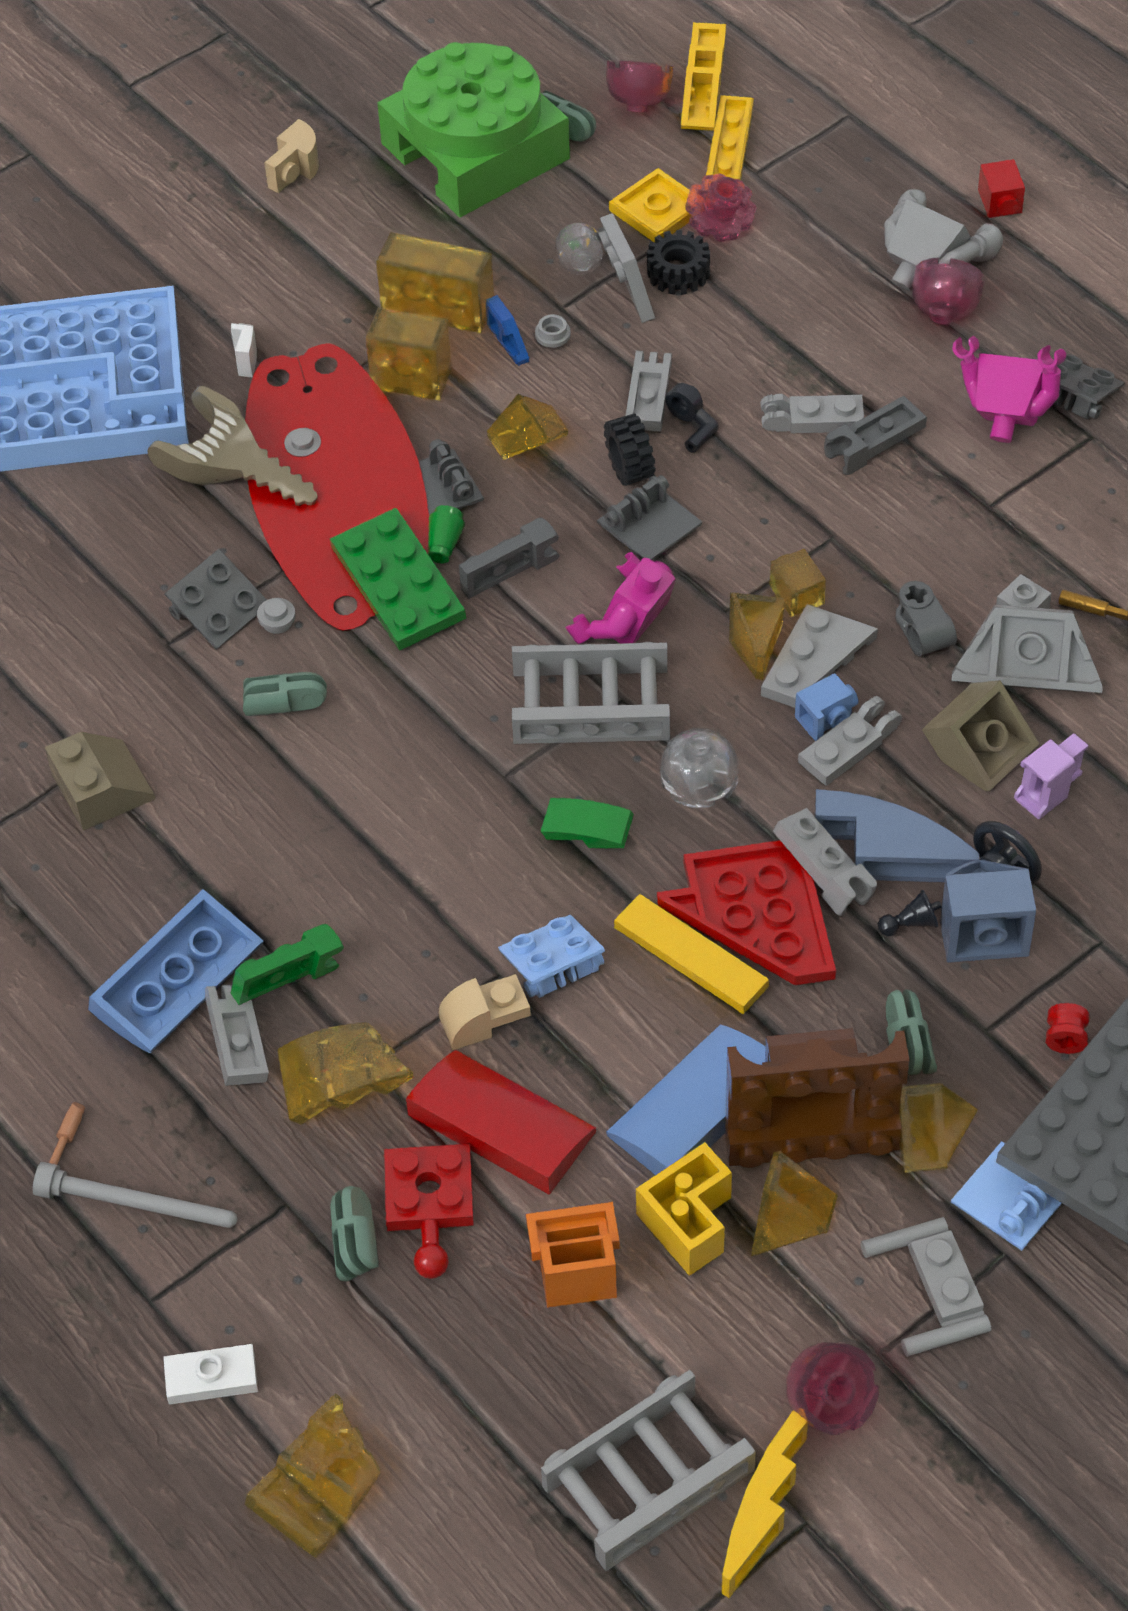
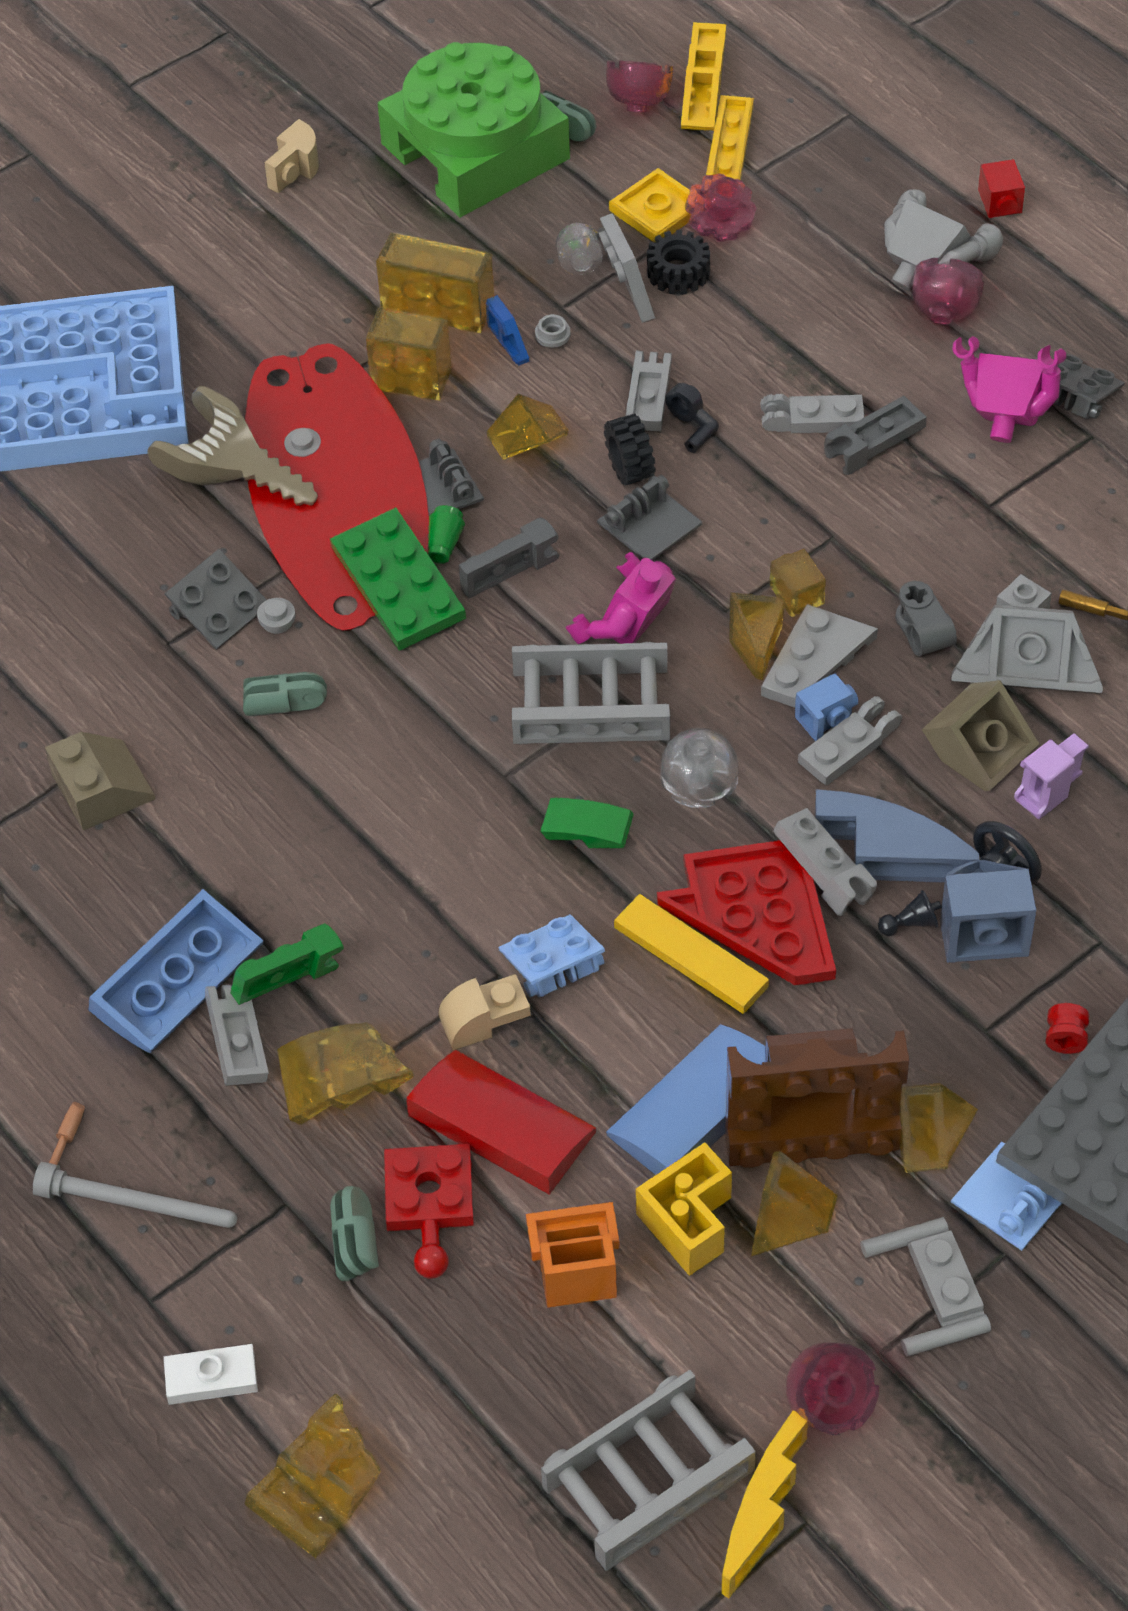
(245, 348): white slope -> none
(905, 1014): sand green arm -> none

